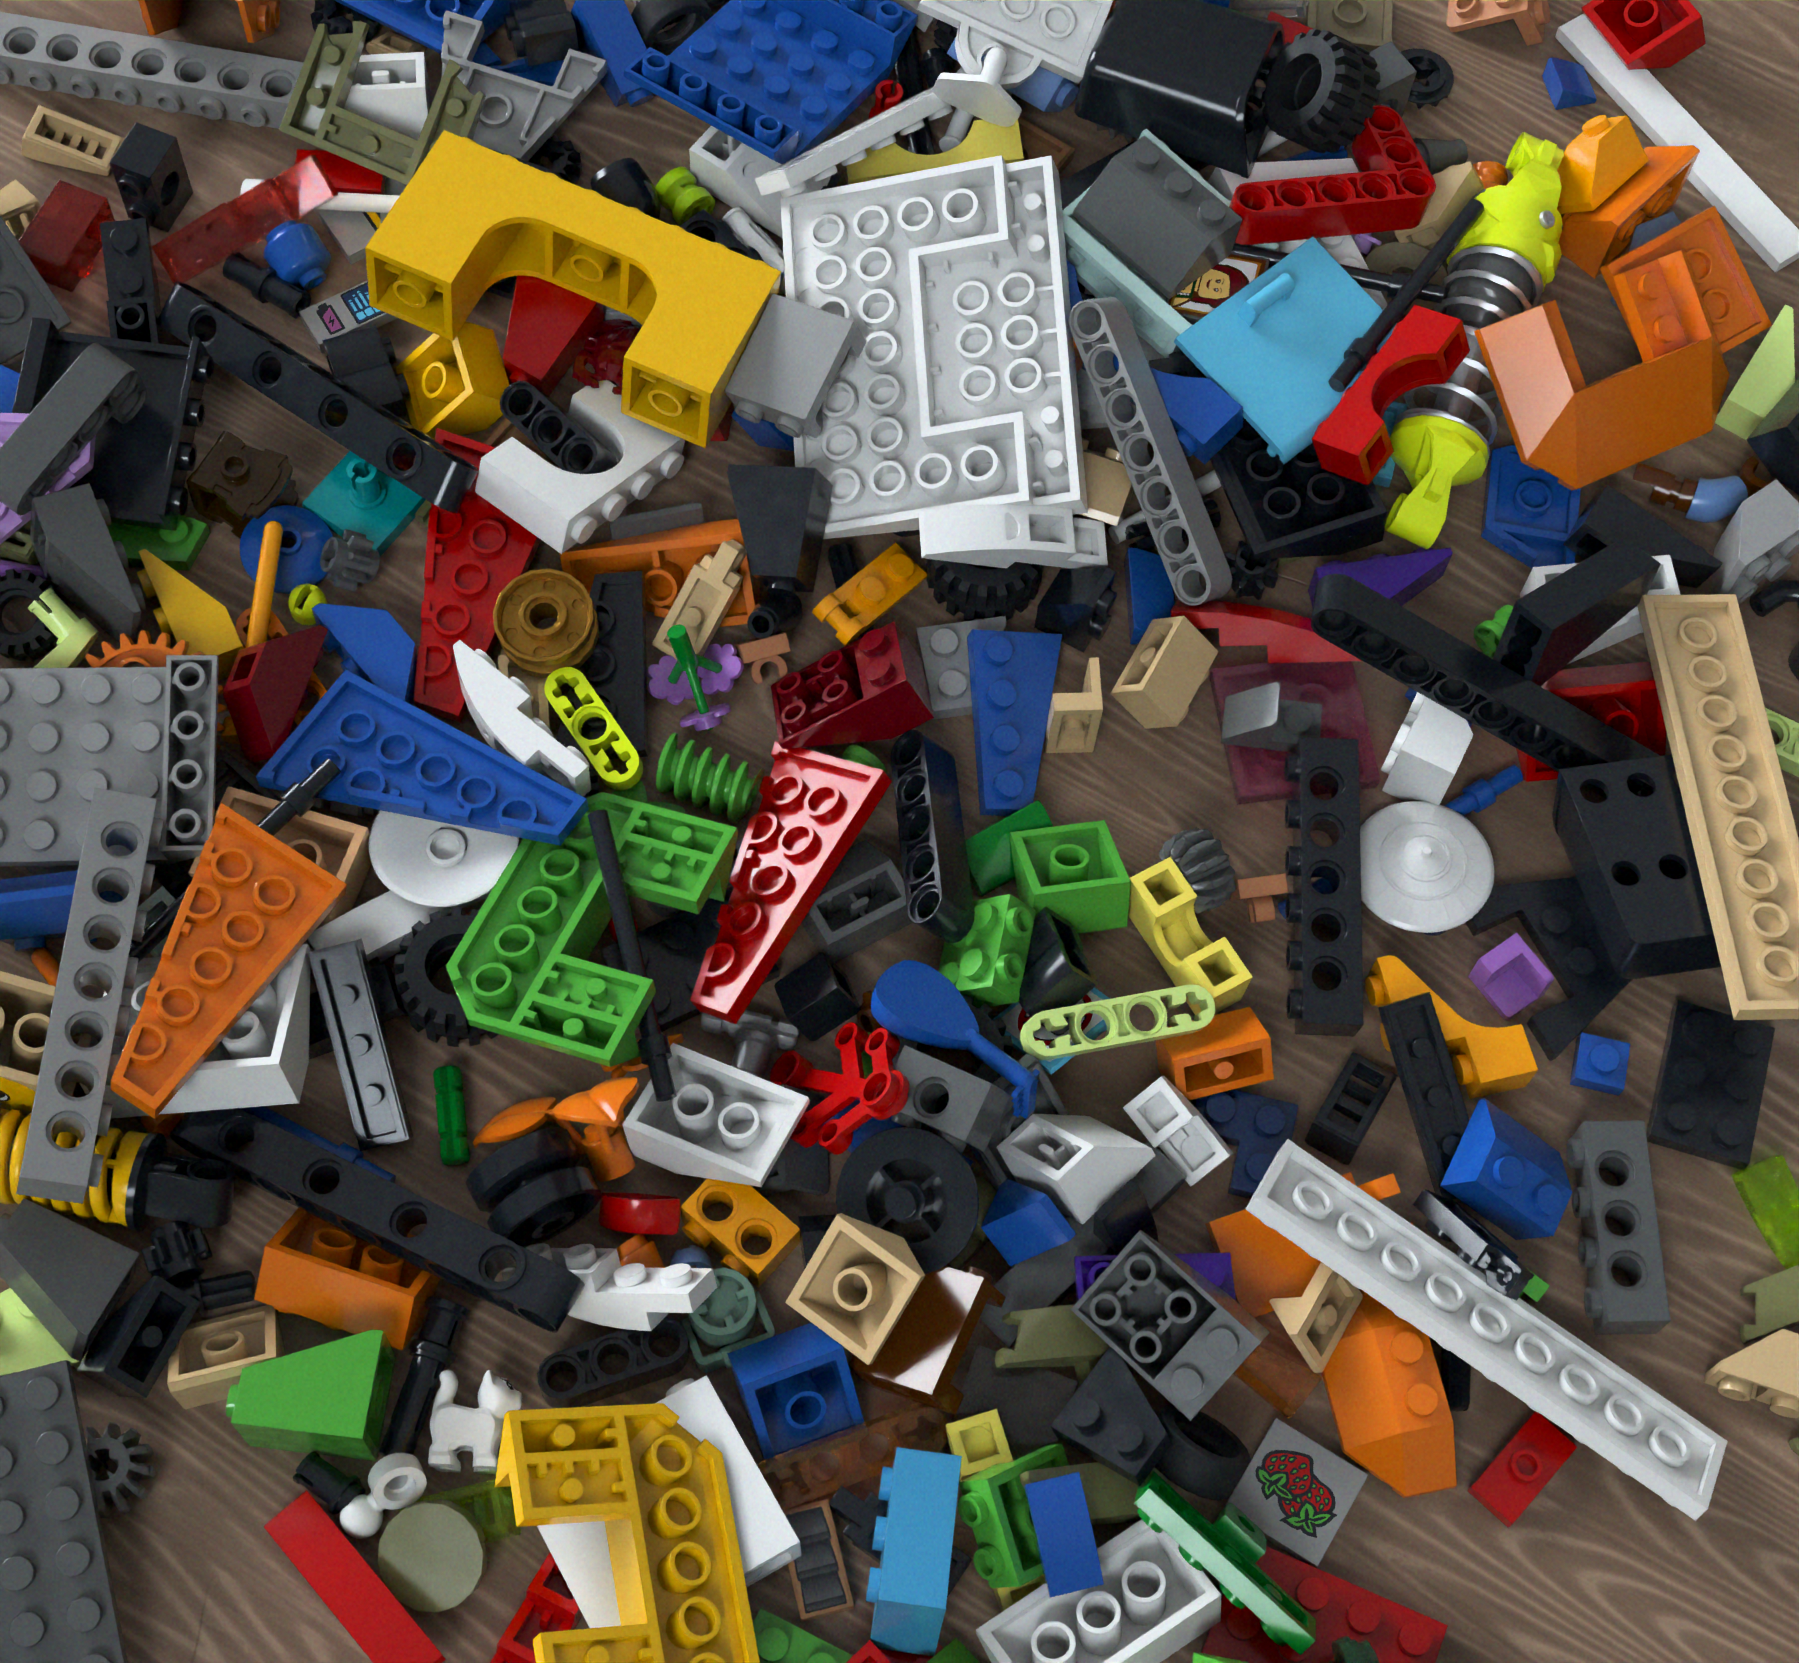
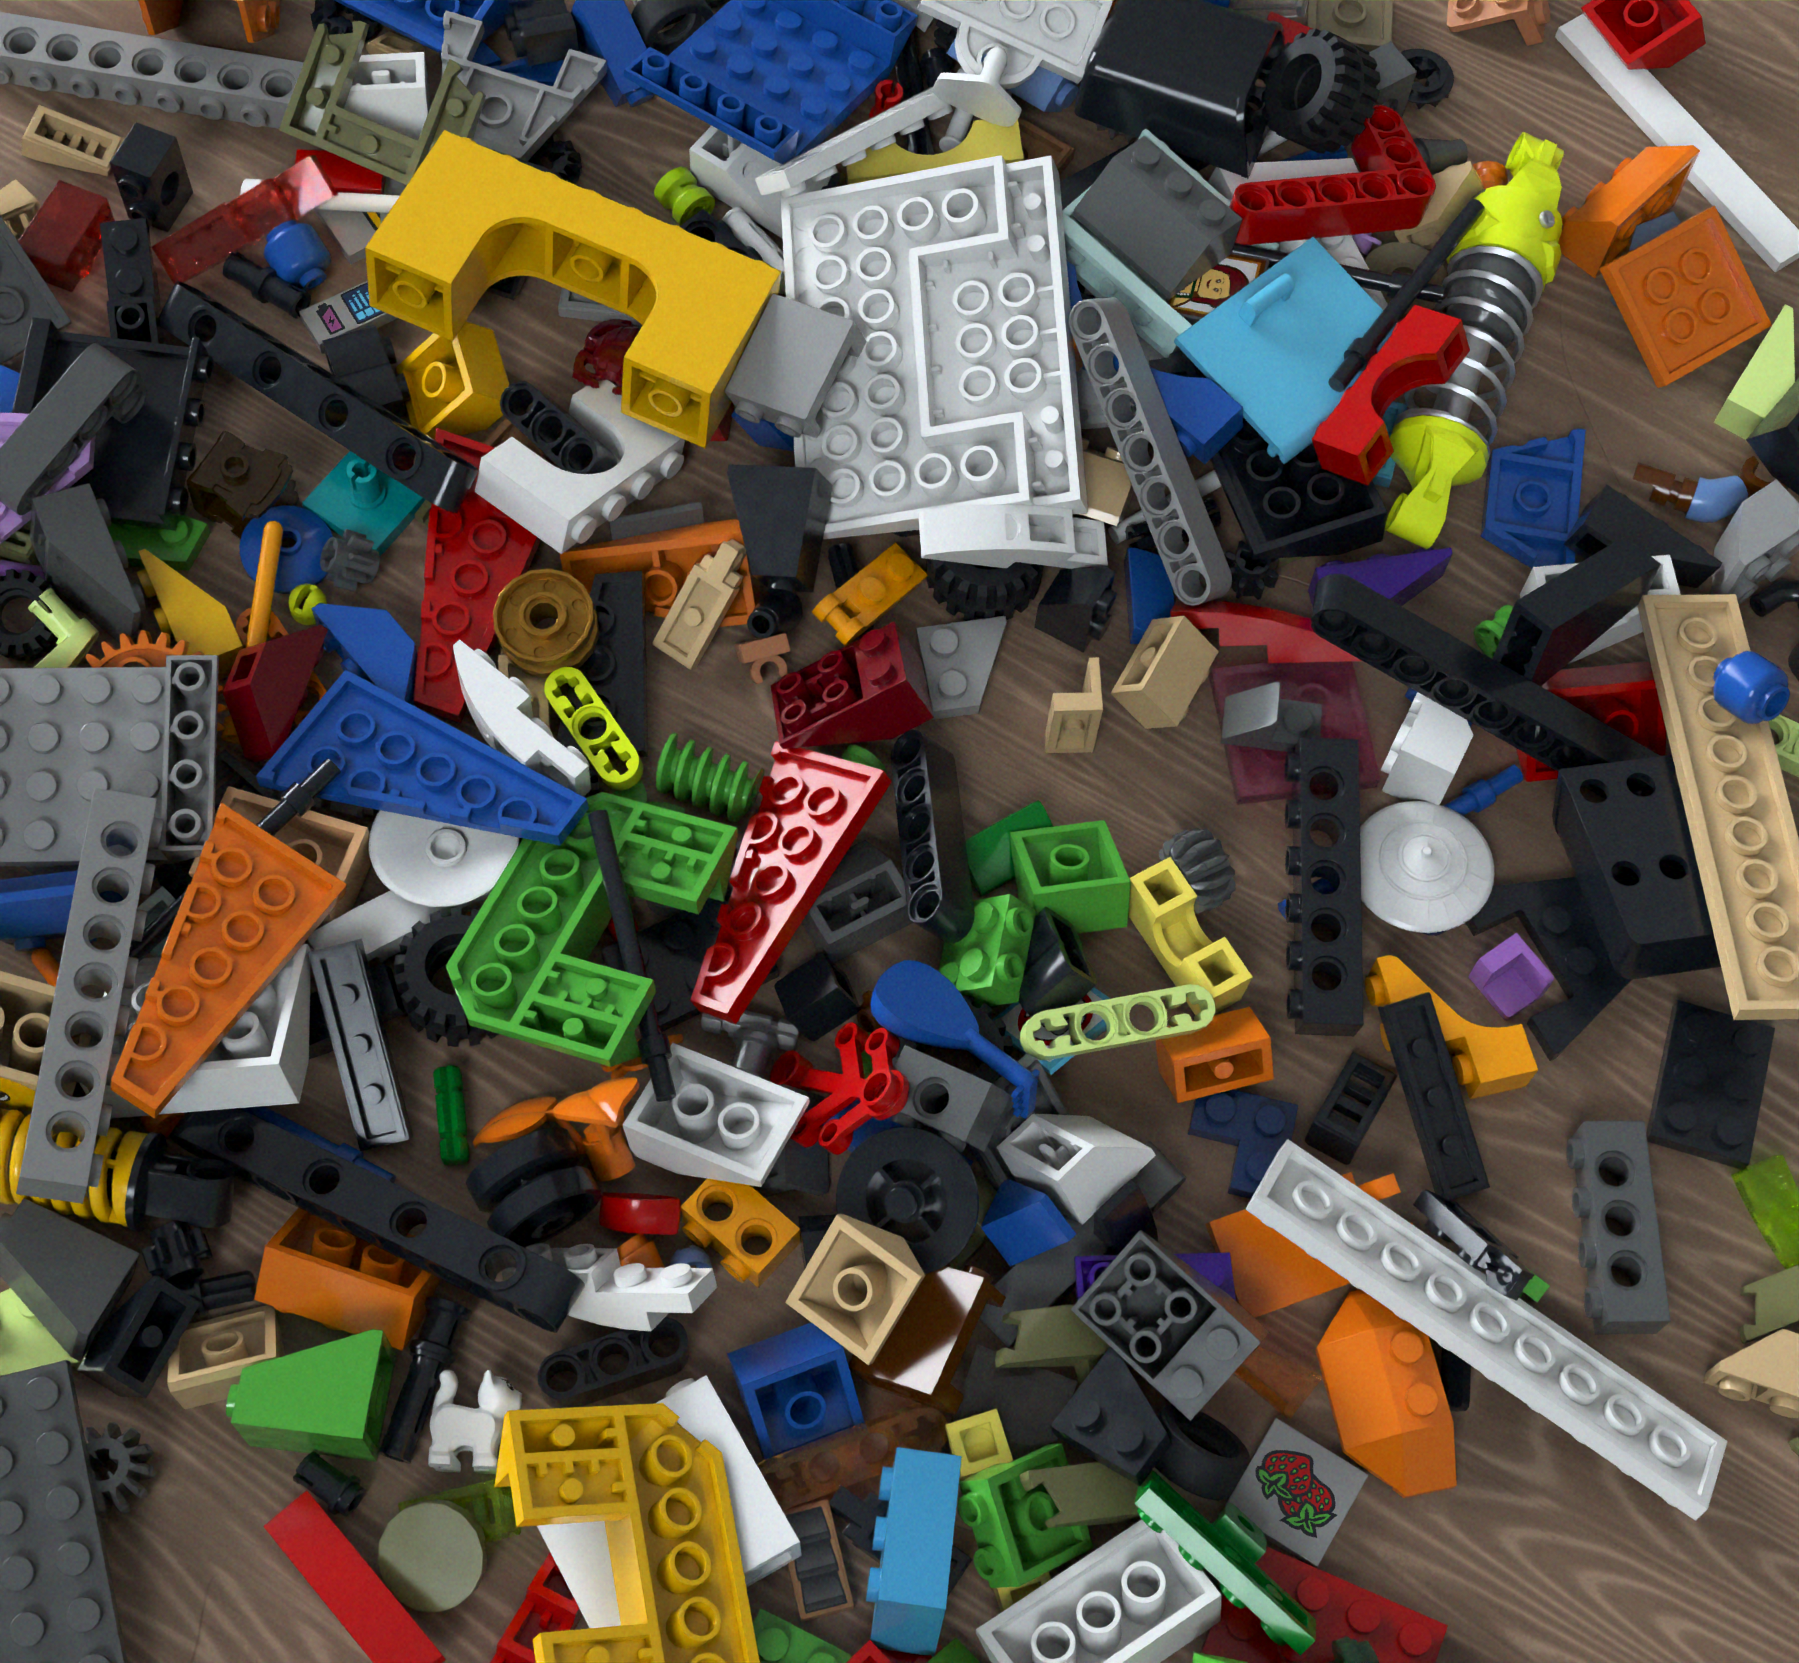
(394, 1484): white plate -> none
(546, 331): red slope -> none
(628, 185): black helmet -> none
(680, 681): medium lavender plant -> none
(726, 1320): sand green piece -> none
(1010, 709): blue wing -> none
(1064, 1534): blue slope -> none
(1178, 1130): white slope -> none
(1258, 895): nougat tile -> none
(1319, 1316): tan slope -> none
(1508, 1175): blue slope -> none
(1522, 1469): red plate -> none
(1567, 84): blue slope -> none
(1598, 163): light orange slope -> none
(1600, 1064): blue plate -> none
(1625, 417): orange slope -> none
(1751, 687): none -> blue head

